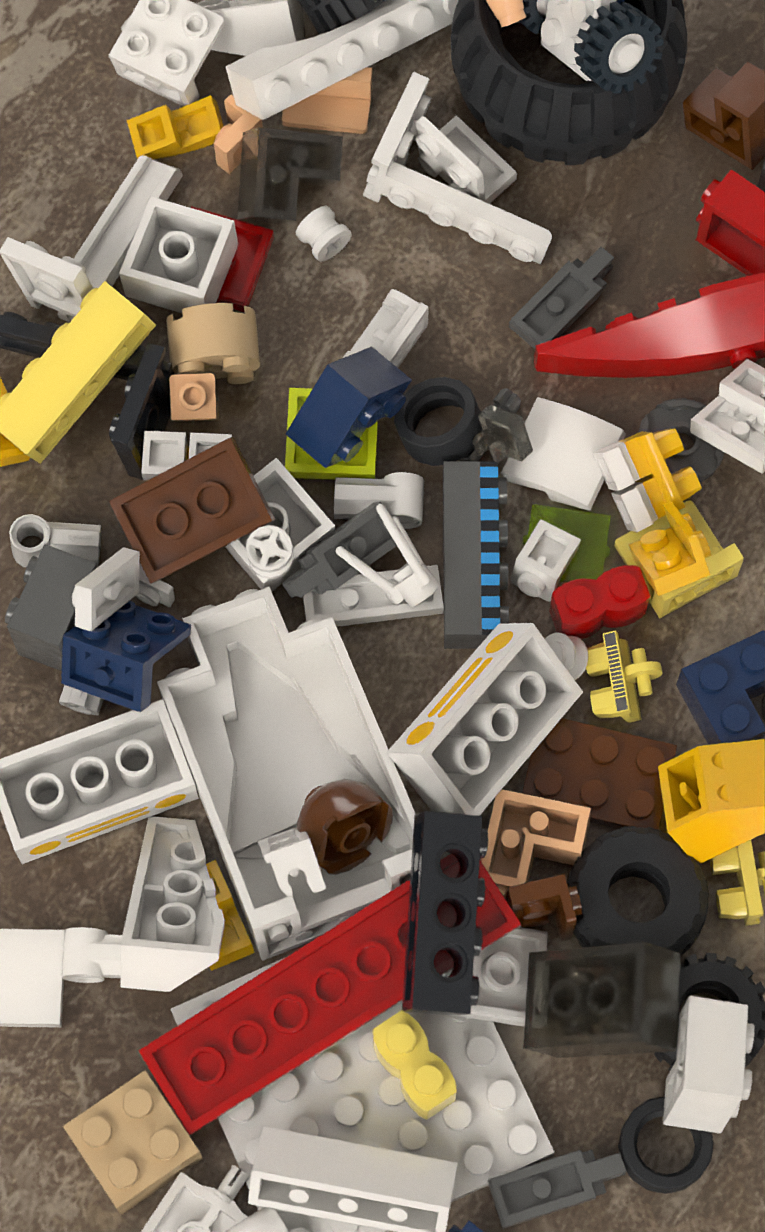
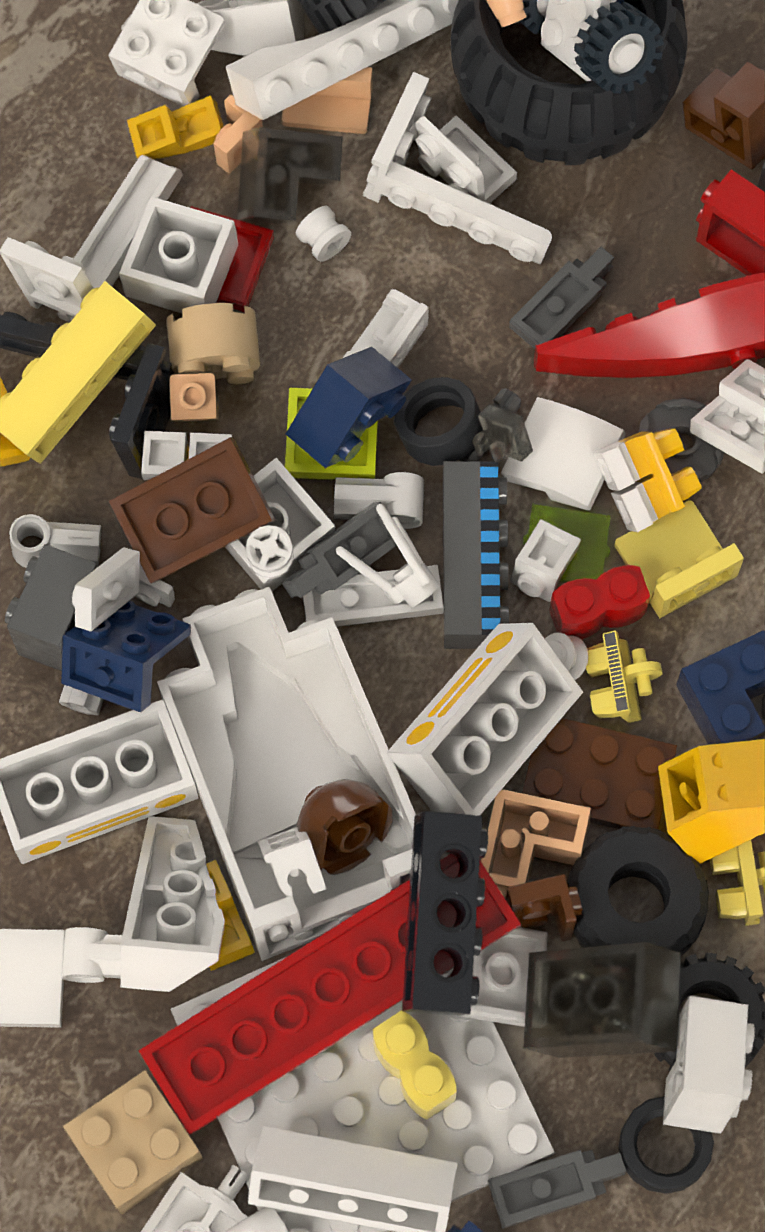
(672, 555): yellow bracket -> none

